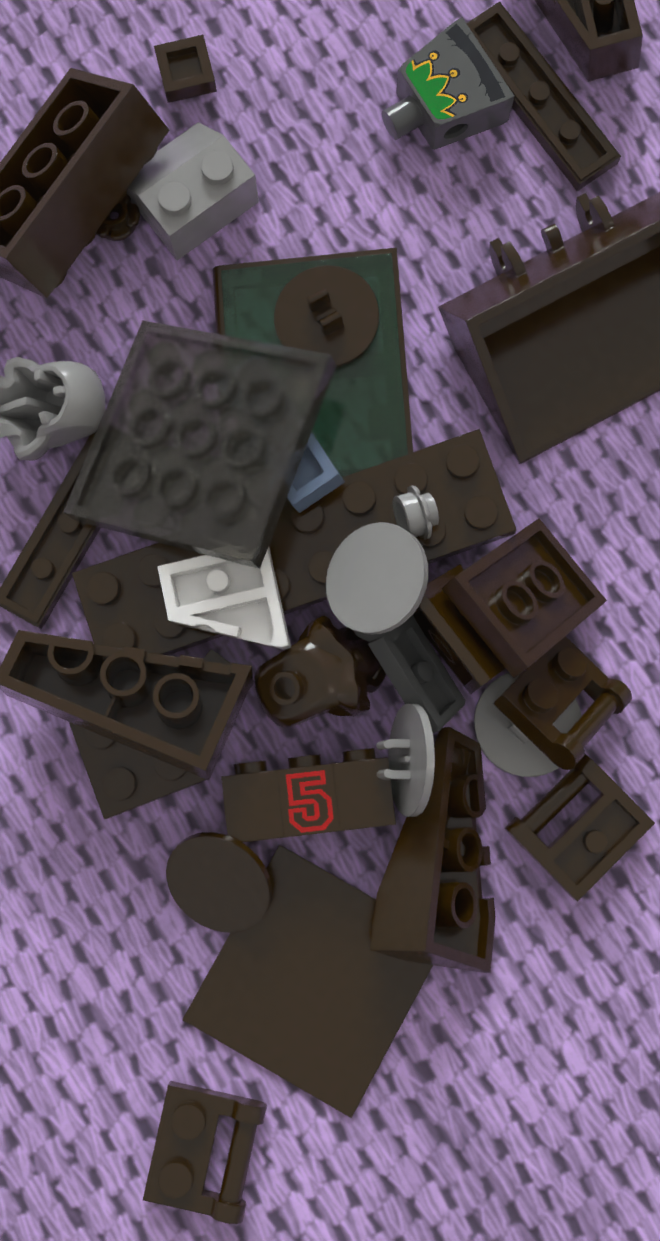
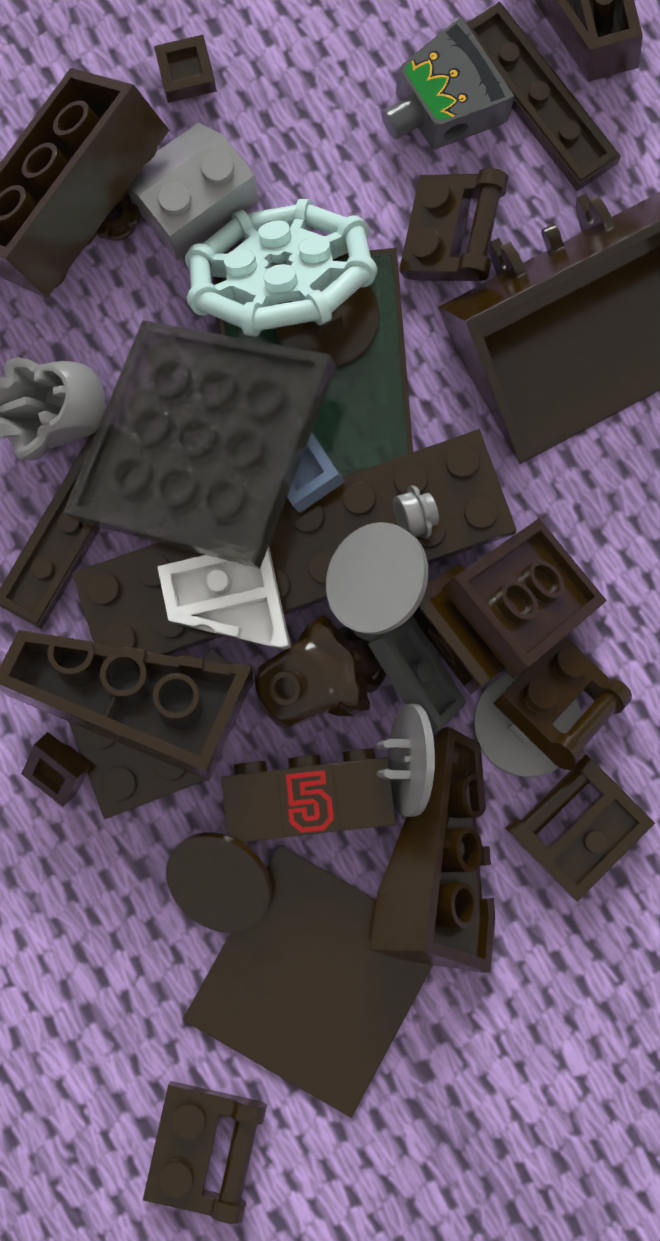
(55, 769): none -> dark brown plate
(280, 265): none -> light aqua plate
(440, 222): none -> dark brown plate

